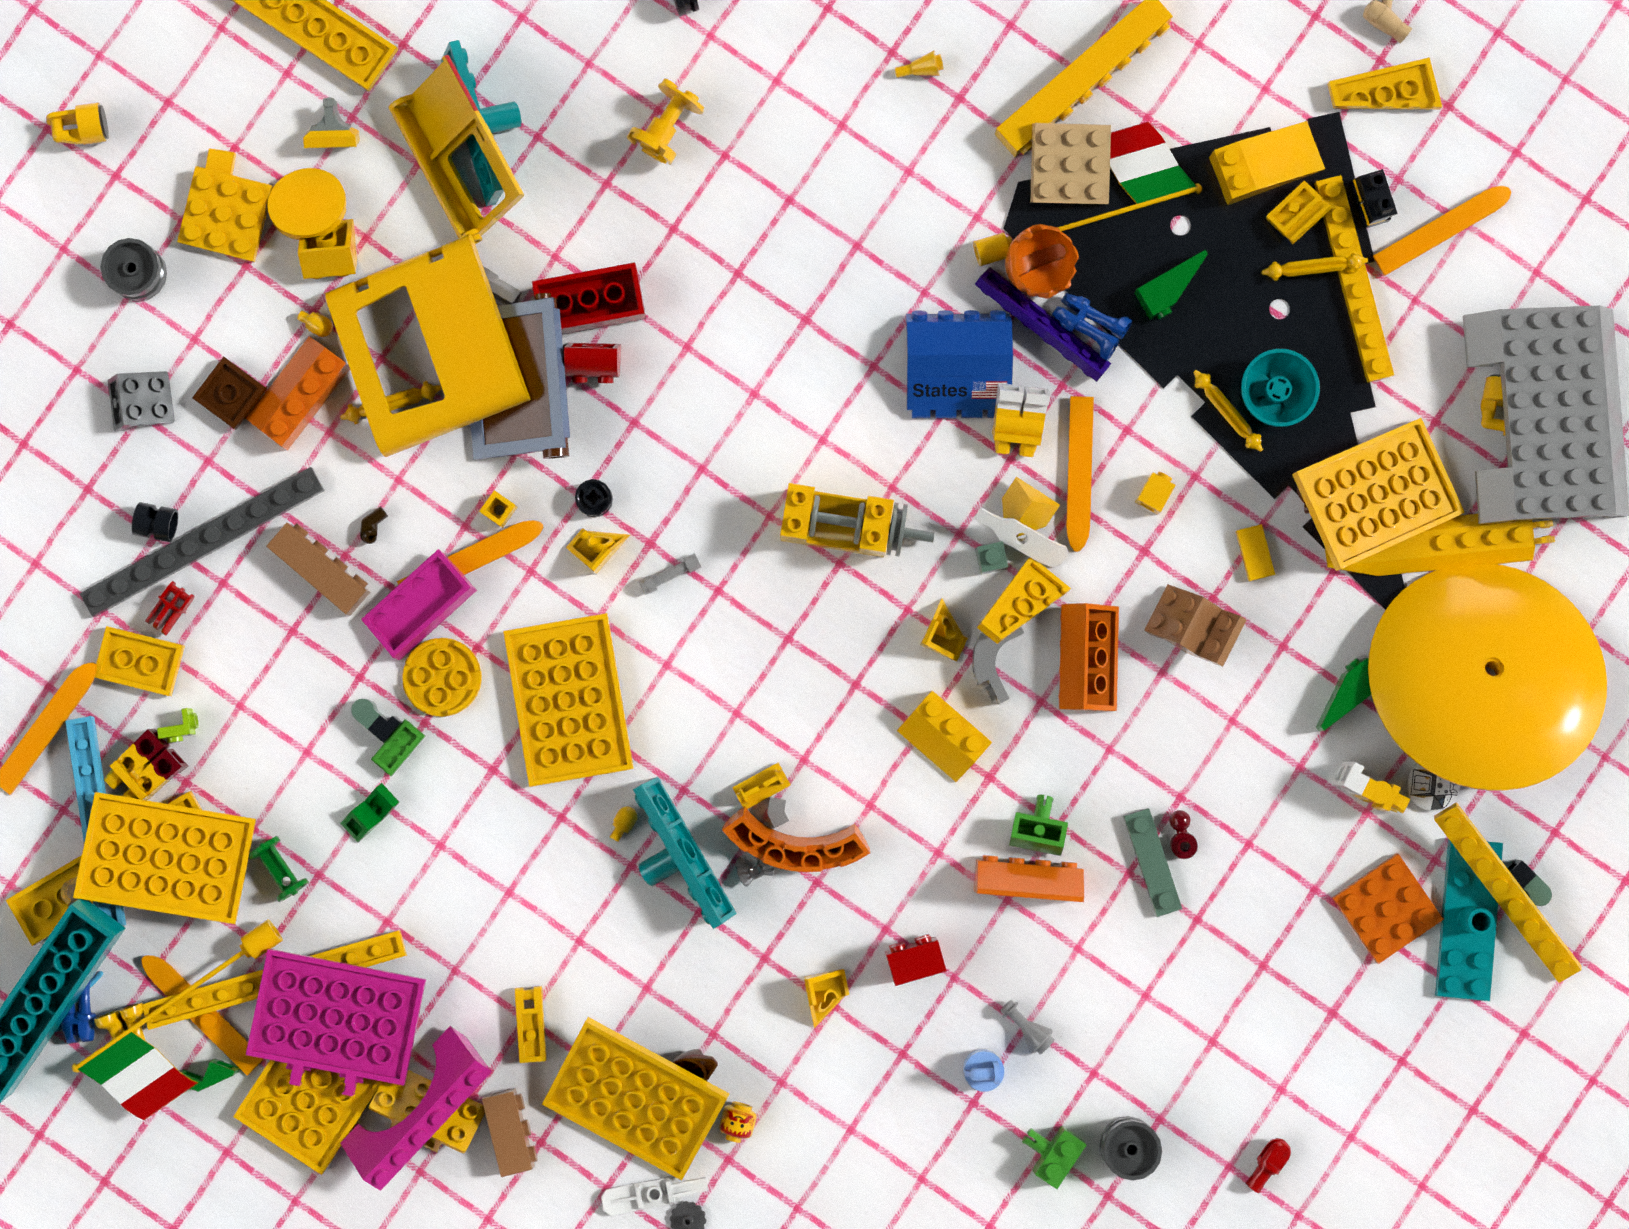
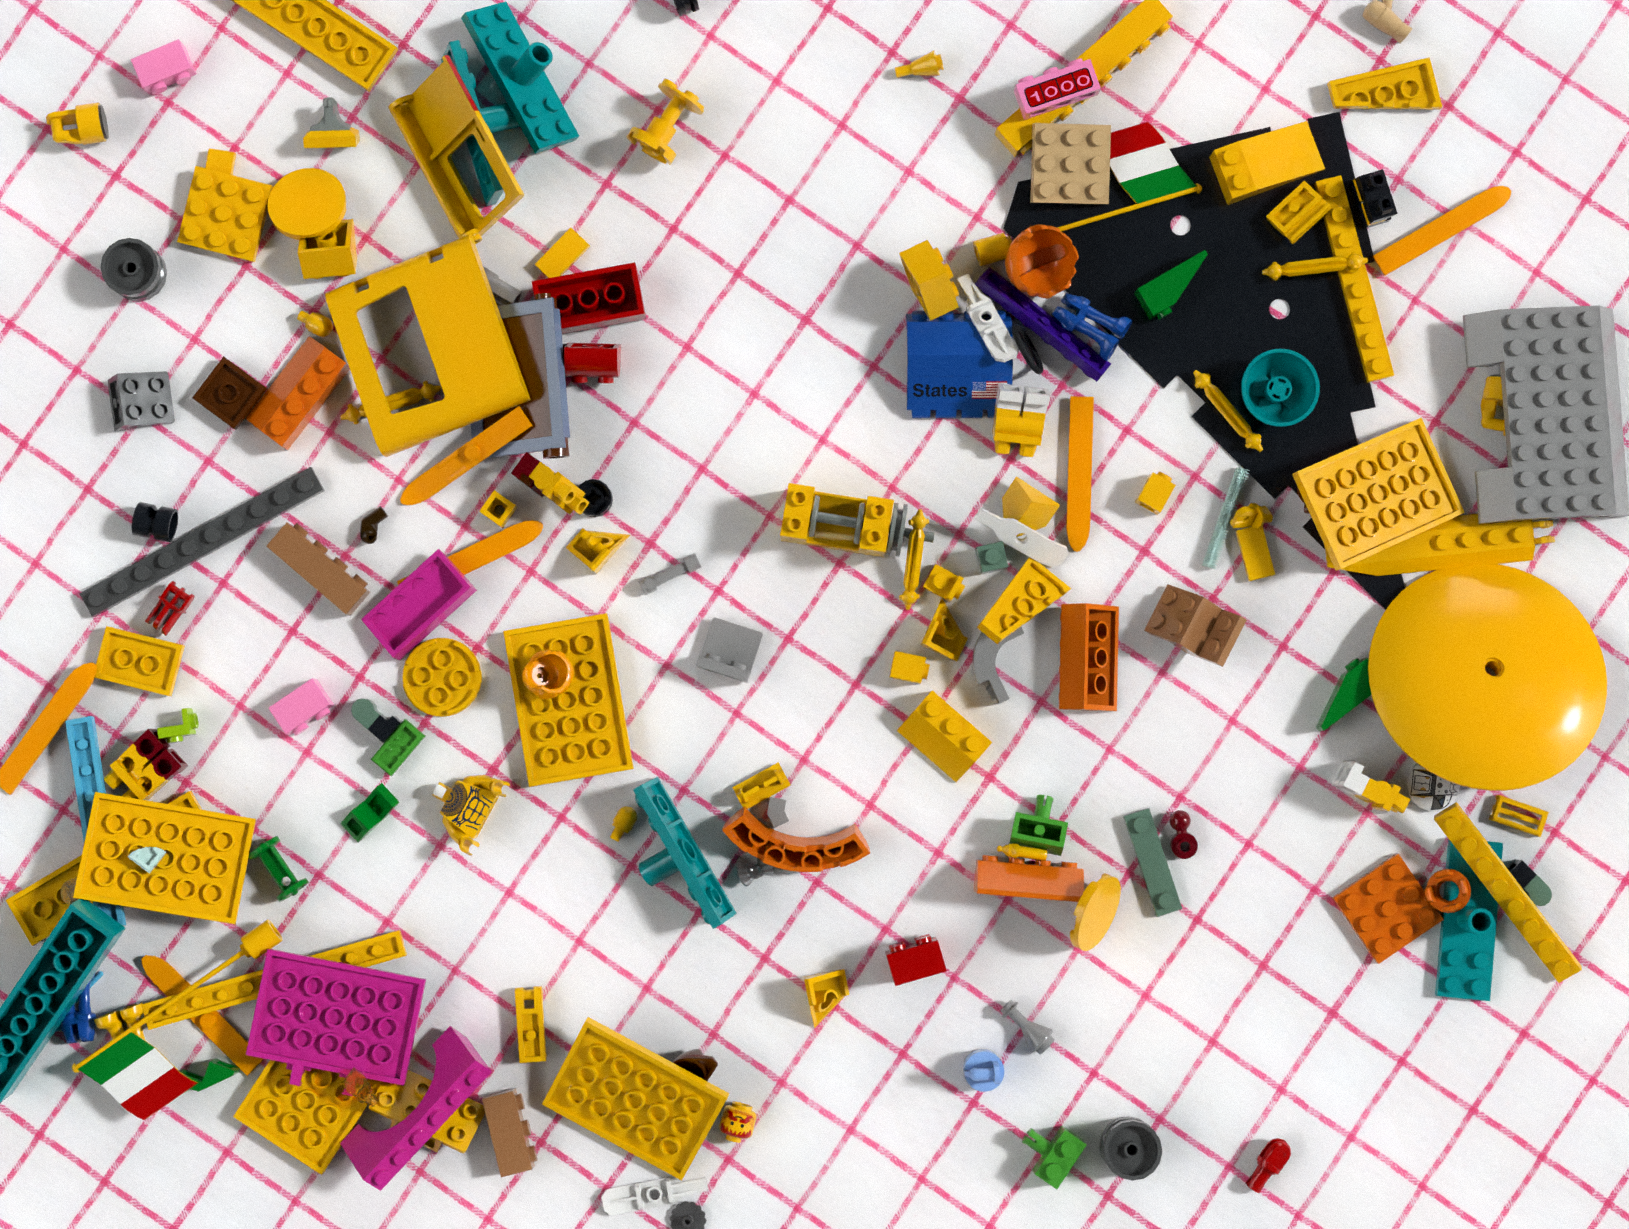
(147, 857): none -> light aqua tile
(164, 67): none -> bright pink brick
(301, 707): none -> bright pink brick
(360, 1087): none -> clear yellow piece
(466, 457): none -> light orange piece
(468, 807): none -> yellow torso
(521, 76): none -> teal plate
(551, 484): none -> yellow hips
(554, 672): none -> light orange piece
(562, 254): none -> yellow tile
(730, 650): none -> light grey bracket
(909, 667): none -> yellow brick
(914, 559): none -> yellow wheel
(930, 279): none -> yellow brick
(944, 583): none -> yellow bracket
(991, 331): none -> white piece
(1015, 850): none -> yellow piece
(1019, 331): none -> black tyre
(1056, 88): none -> bright pink brick
(1095, 912): none -> yellow tile
(1225, 517): none -> light aqua axle
(1251, 516): none -> yellow piece
(1433, 894): none -> orange piece
(1497, 808): none -> yellow tile

